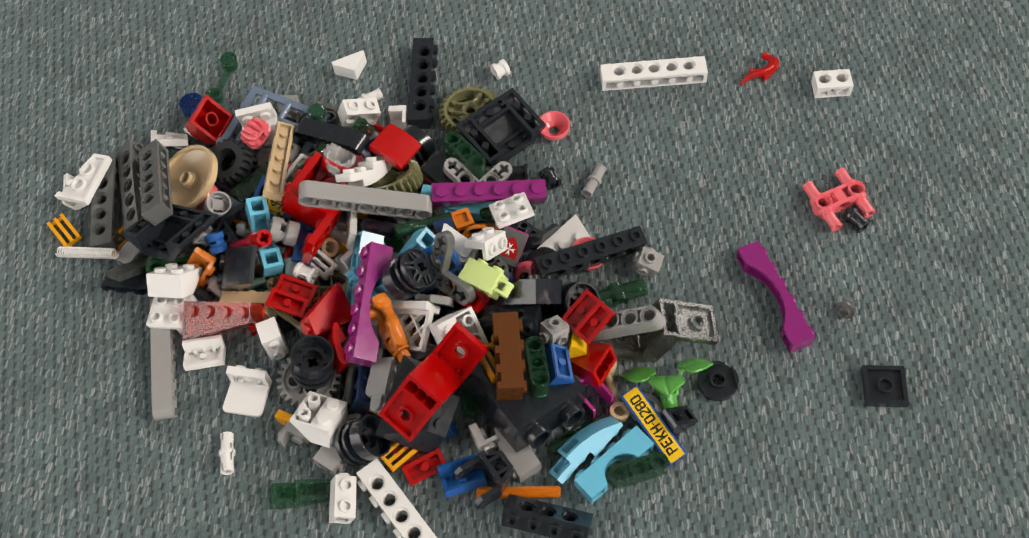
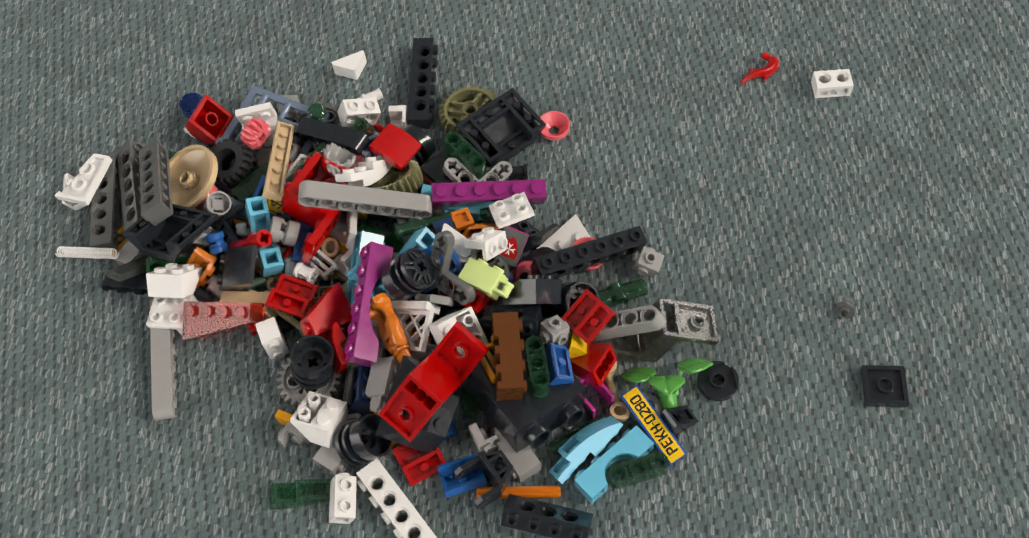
(57, 221): light orange tile -> none
(170, 139): white wing -> none
(204, 352): white bracket -> none
(227, 453): white pin -> none
(229, 65): clear green piece -> none
(247, 391): white bracket -> none
(378, 227): piece -> none
(395, 456): light orange tile -> none
(500, 69): white wheel -> none
(550, 178): black bush -> none
(593, 180): light grey pin -> none
(653, 73): white brick -> none
(795, 330): magenta arch -> none
(838, 198): coral piece -> none
(864, 223): black bush -> none

